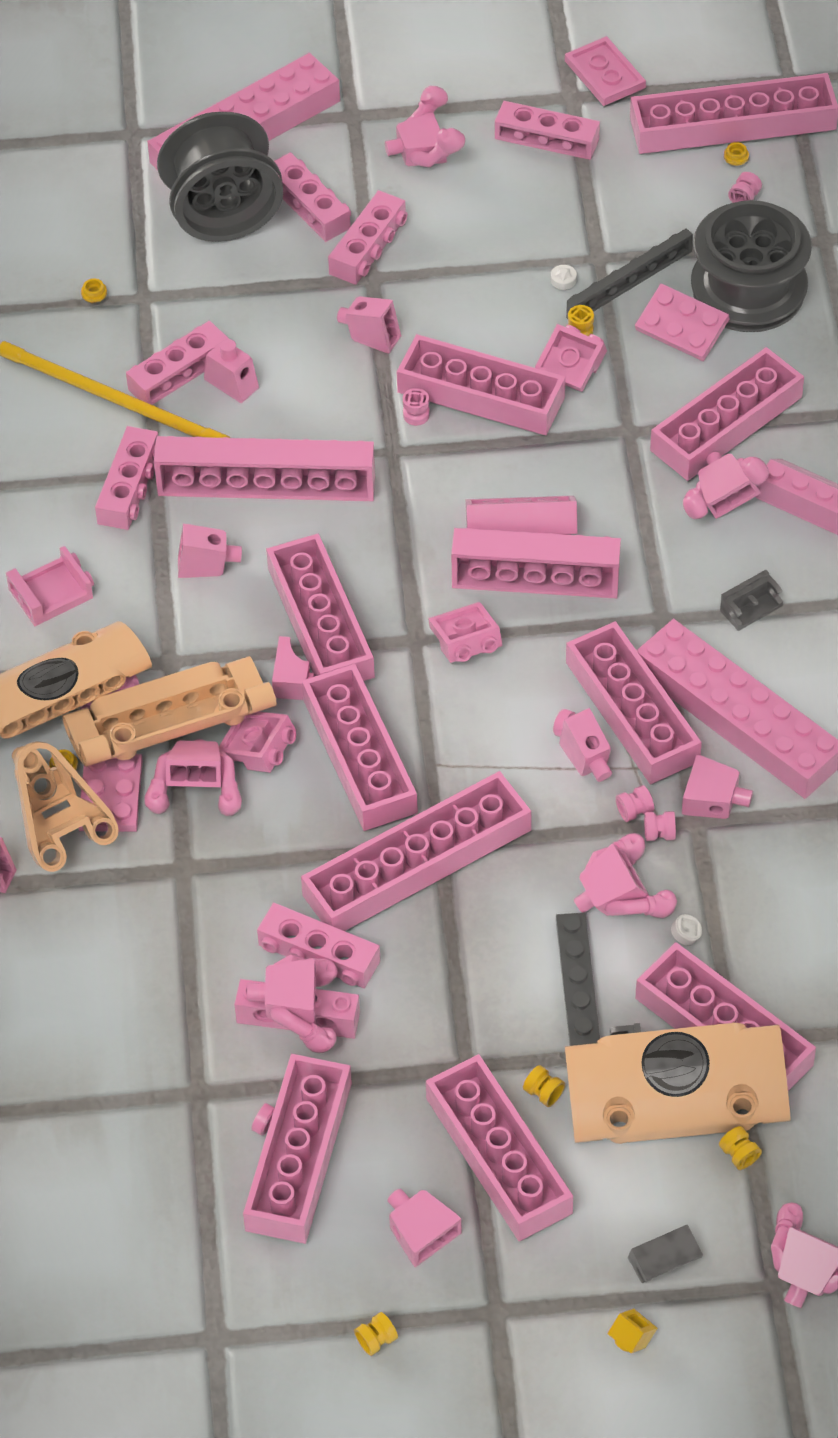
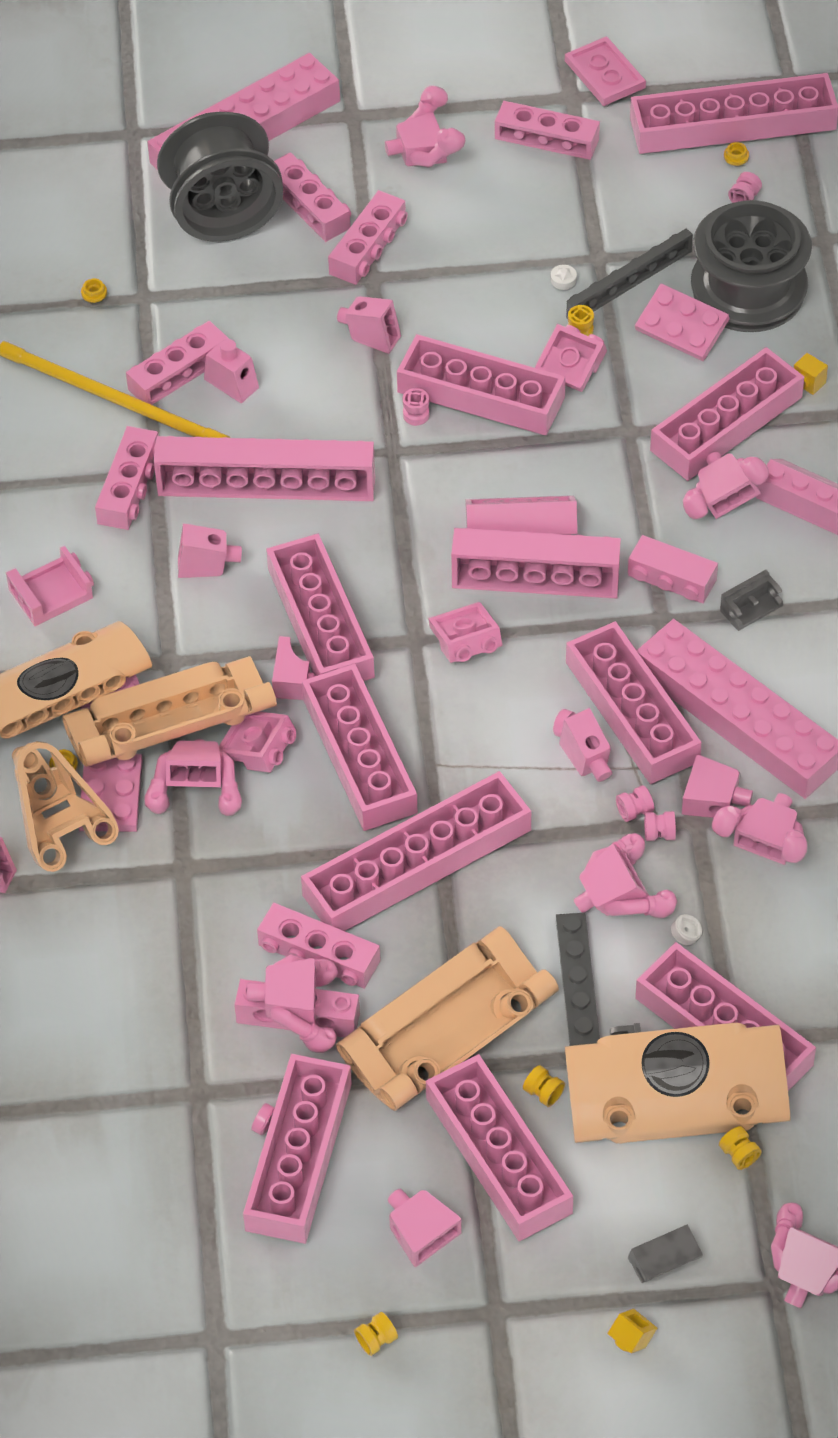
(445, 1018): none -> light nougat panel
(672, 569): none -> bright pink brick
(764, 829): none -> bright pink torso
(813, 371): none -> yellow plate

